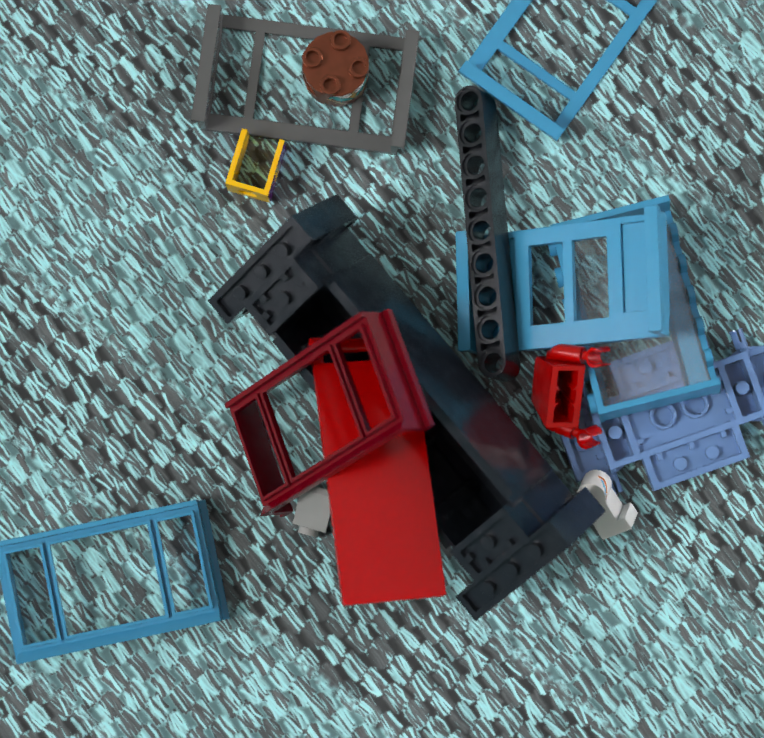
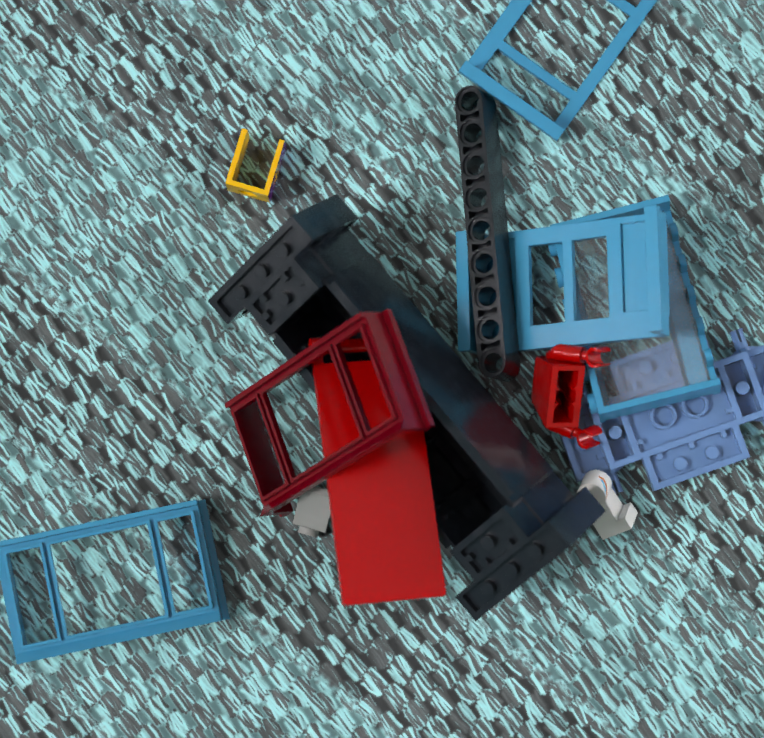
(335, 68): copper brick -> none
(350, 139): dark grey piece -> none

